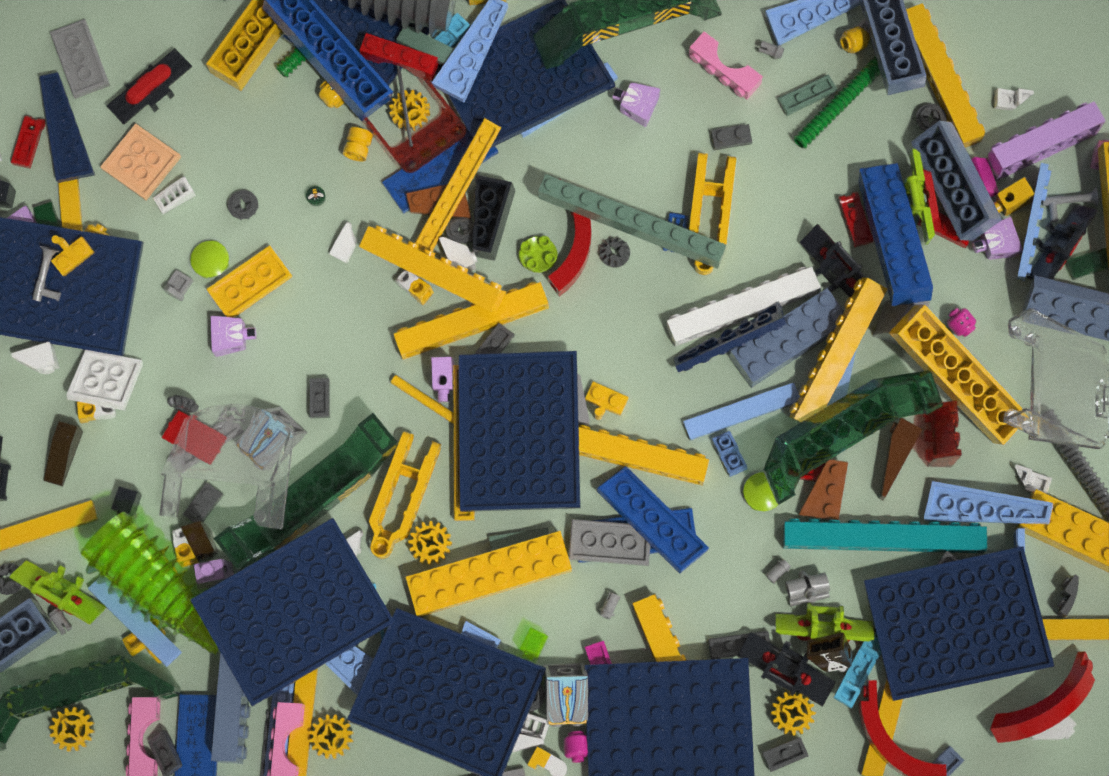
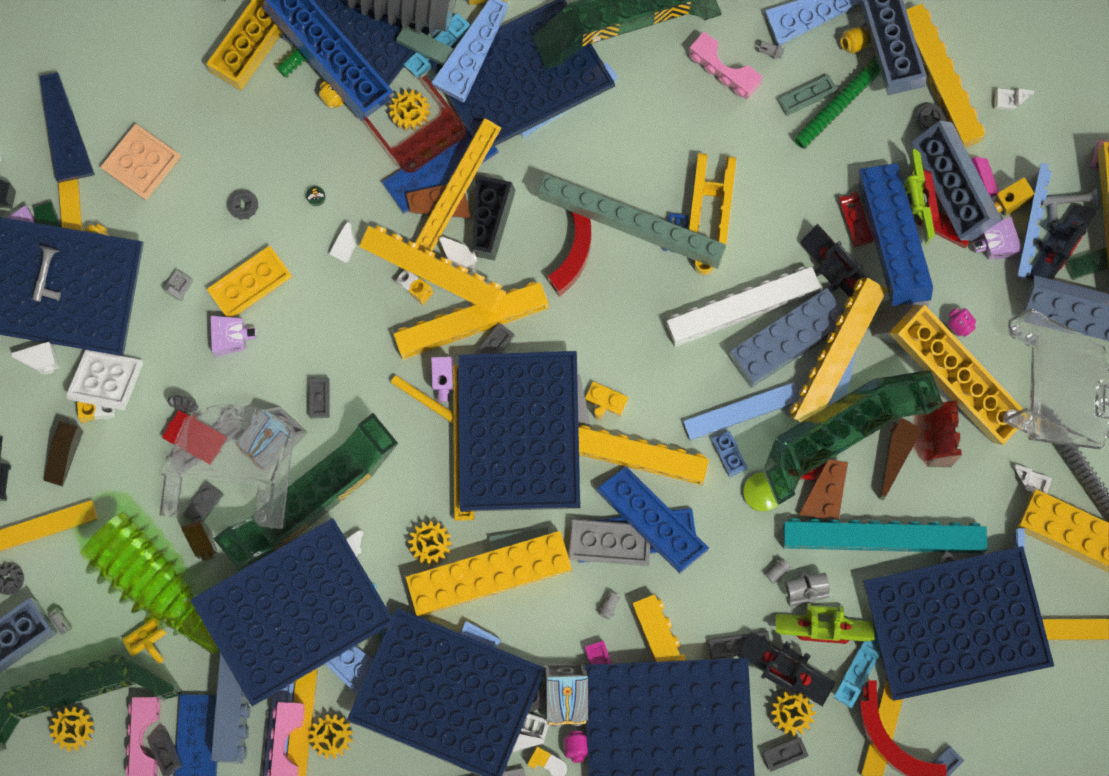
(27, 142): red plate -> none
(58, 591): lime piece -> none
(71, 255): yellow plate -> none
(80, 59): light grey tile -> none
(126, 501): black brick -> none
(144, 631): light blue tile -> none
(149, 87): black piece -> none
(176, 186): white slope -> none
(183, 549): yellow leg -> none
(209, 259): lime dish -> none
(212, 572): lavender torso -> none
(358, 142): yellow wheel -> none
(384, 540): yellow piece -> none
(404, 106): dark grey piece -> none
(415, 61): red arch -> none
(464, 224): dark grey gear -> none
(533, 644): clear neon green brick -> none
(538, 254): lime dish -> none
(614, 260): dark grey gear -> none
(638, 102): lavender torso -> none
(731, 137): dark grey plate -> none
(768, 319): dark blue wing -> none
(830, 652): dark brown torso -> none
(967, 504): light blue wing -> none
(1045, 140): lavender brick -> none
(1049, 711): red arch -> none
(1059, 731): white slope -> none
(1069, 590): dark grey slope -> none

